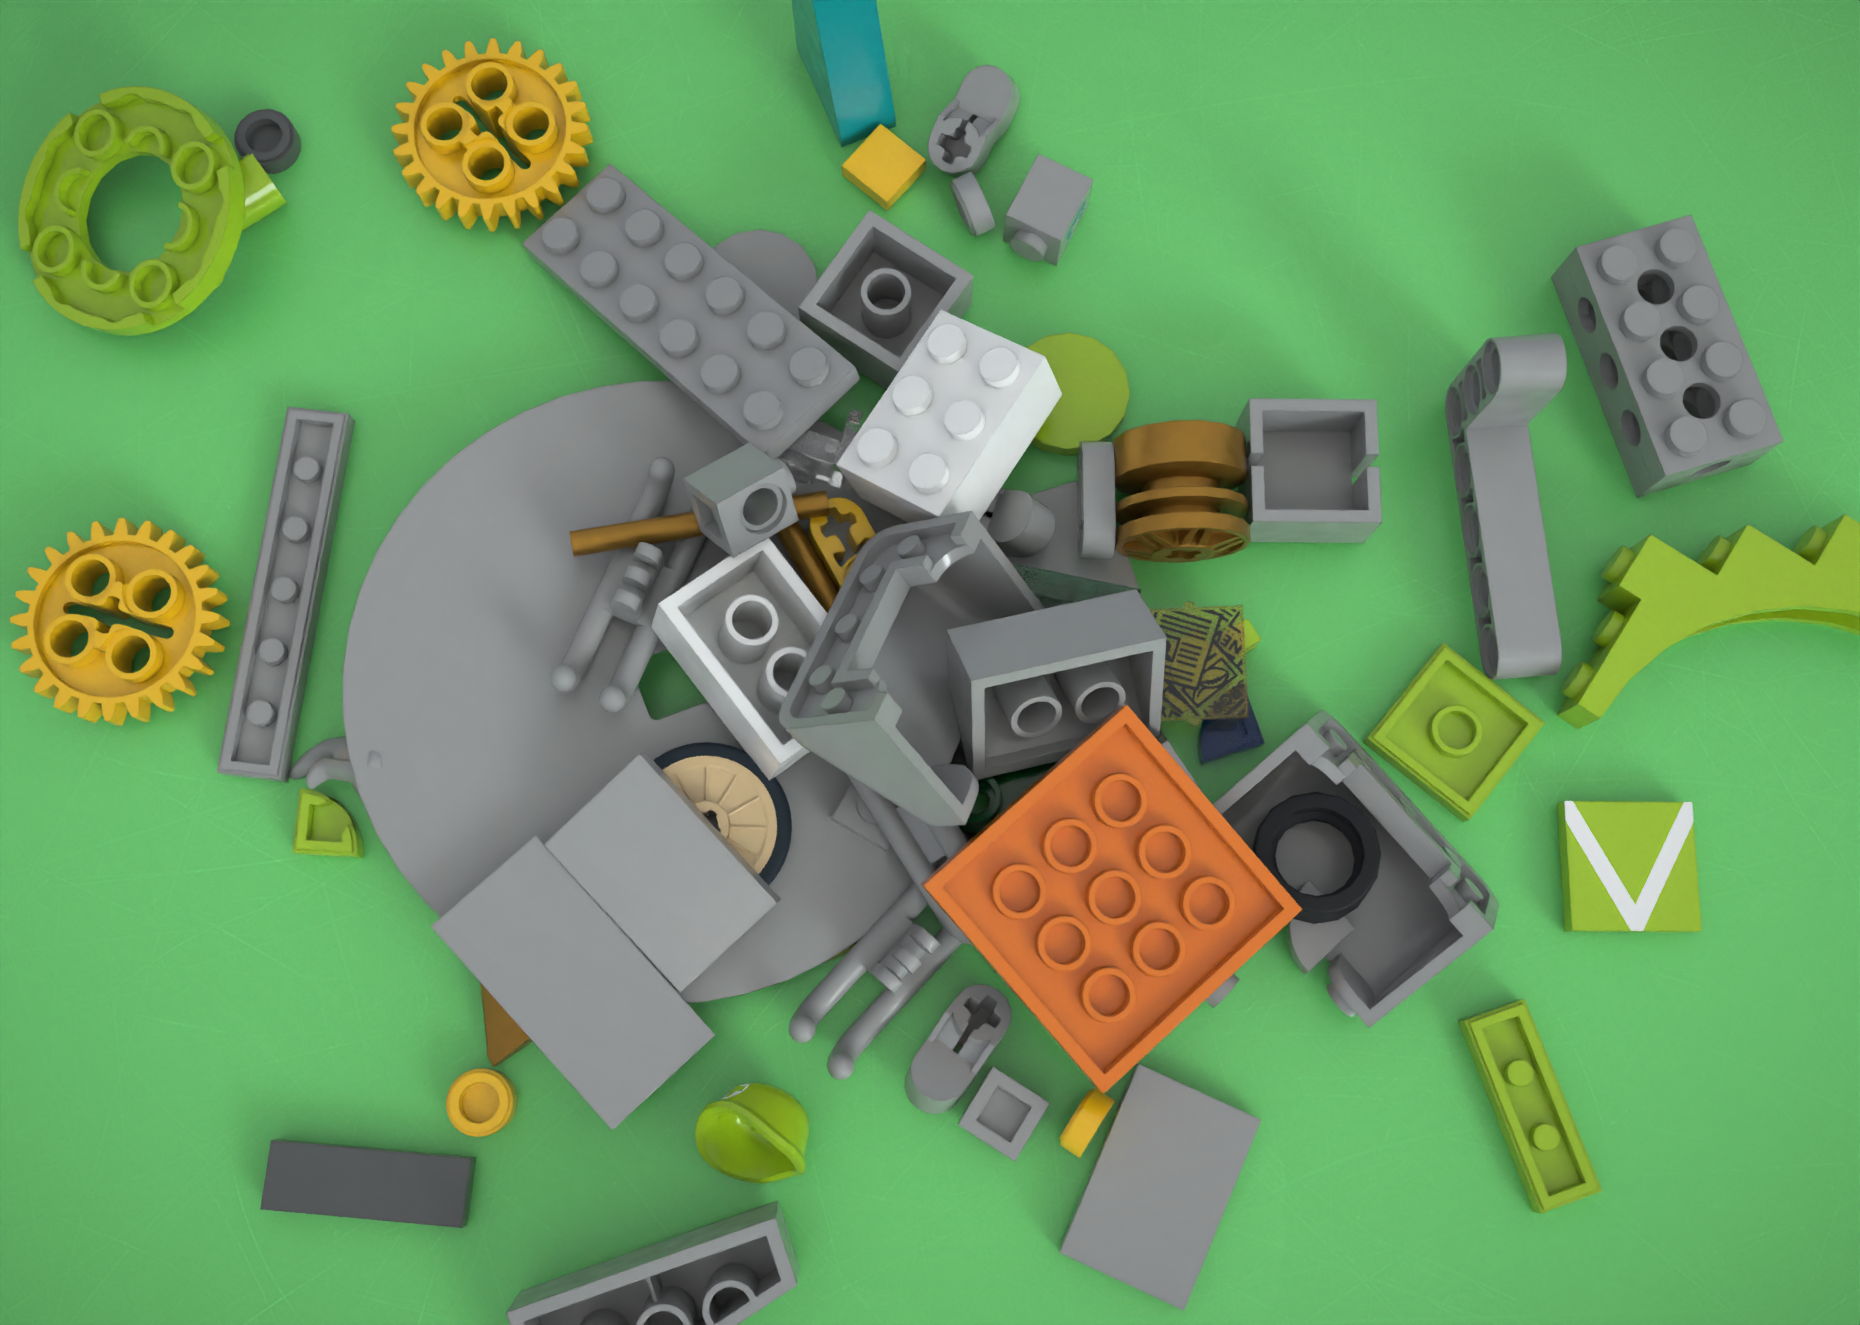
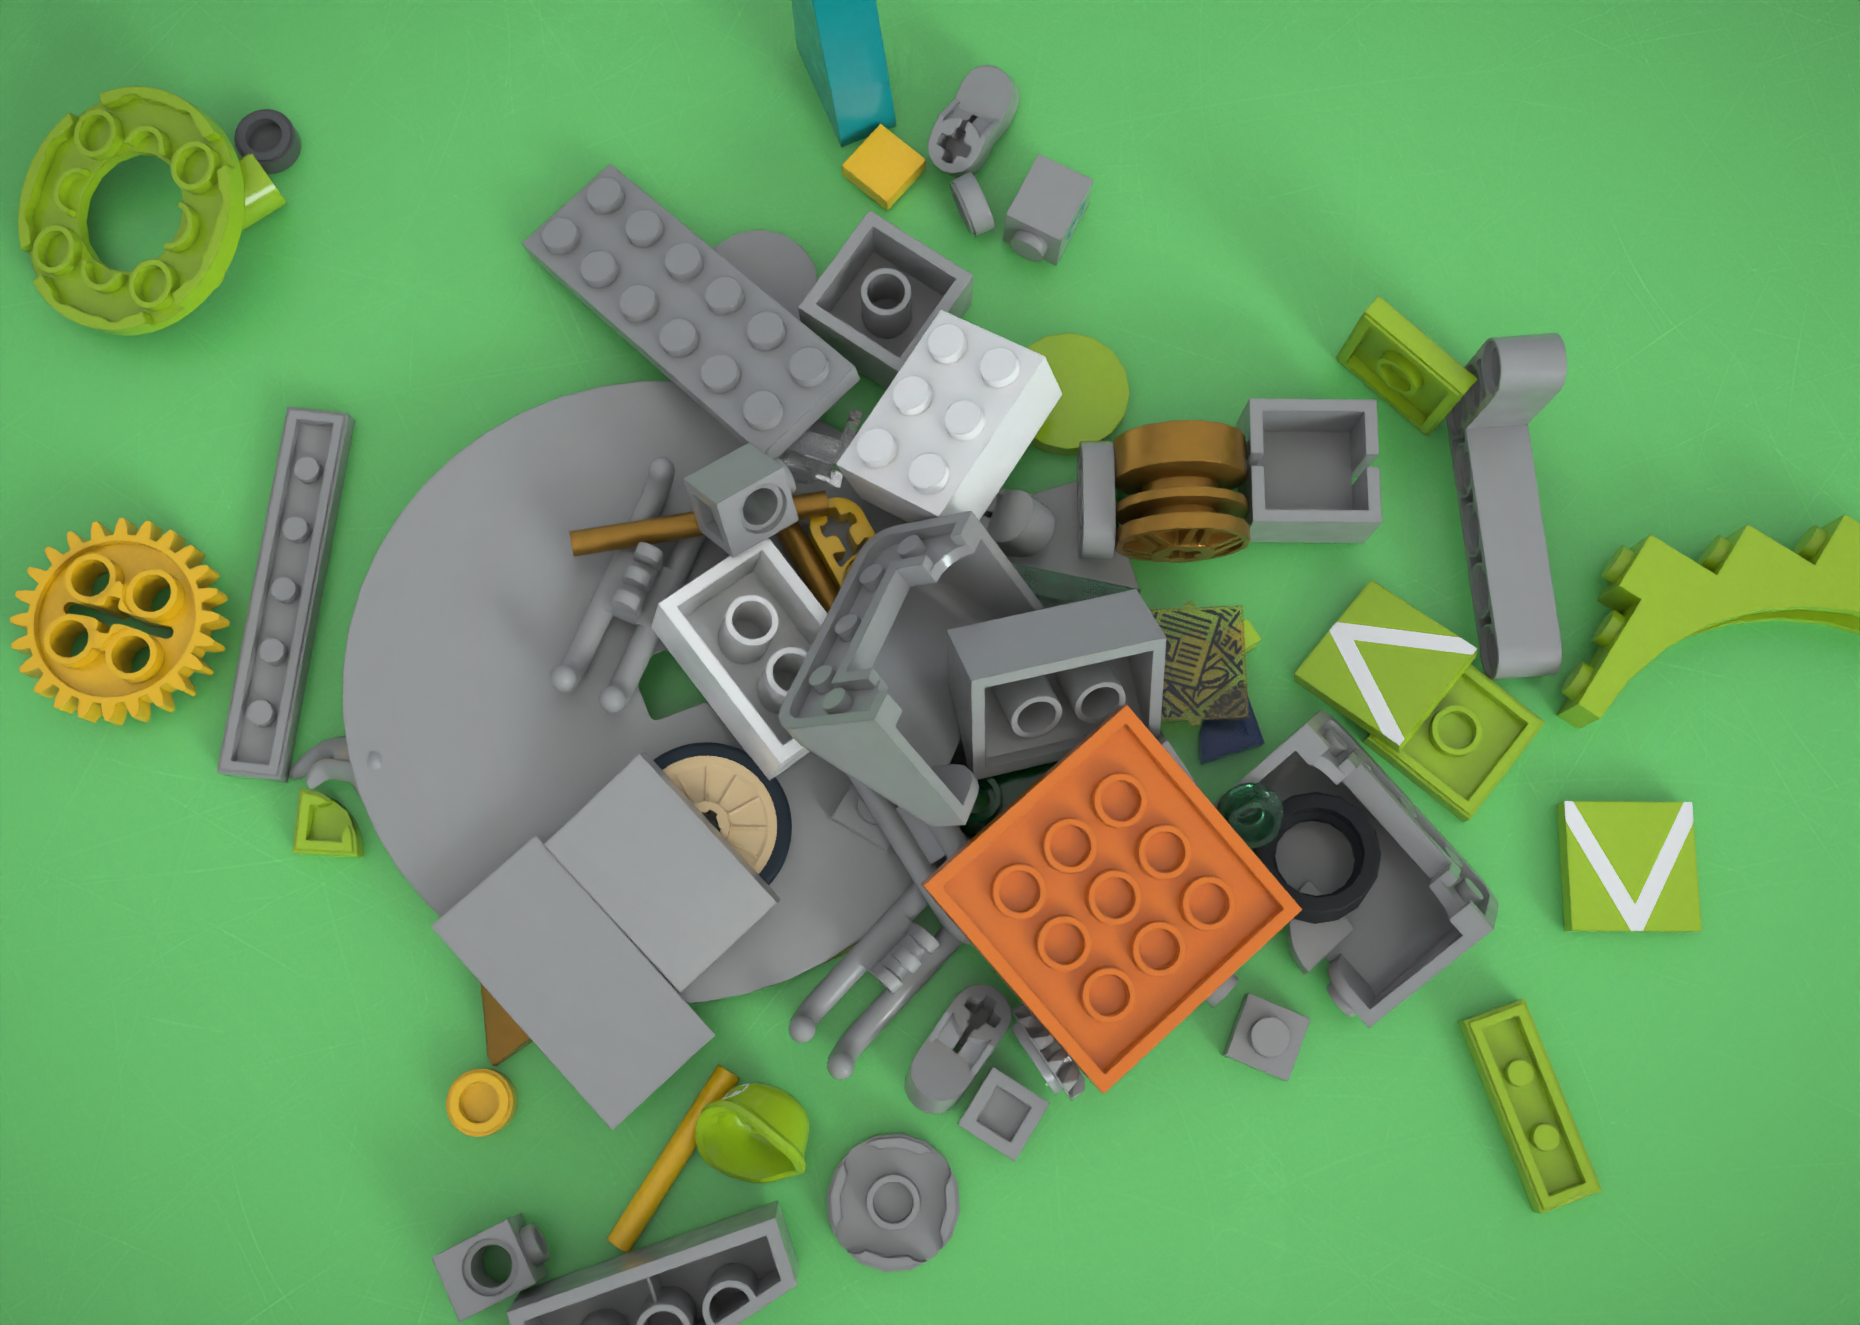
(368, 1183): dark grey tile -> none
(452, 169): yellow gear -> none
(463, 1270): none -> light grey brick
(668, 1164): none -> yellow bar
(893, 1202): none -> light grey tile
(1047, 1055): none -> light grey gear
(1085, 1122): yellow tile -> none
(1159, 1186): light grey tile -> none
(1262, 824): none -> clear green plate
(1266, 1037): none -> light grey plate
(1385, 665): none -> lime tile
(1404, 366): none -> lime tile
(1665, 356): light grey brick -> none

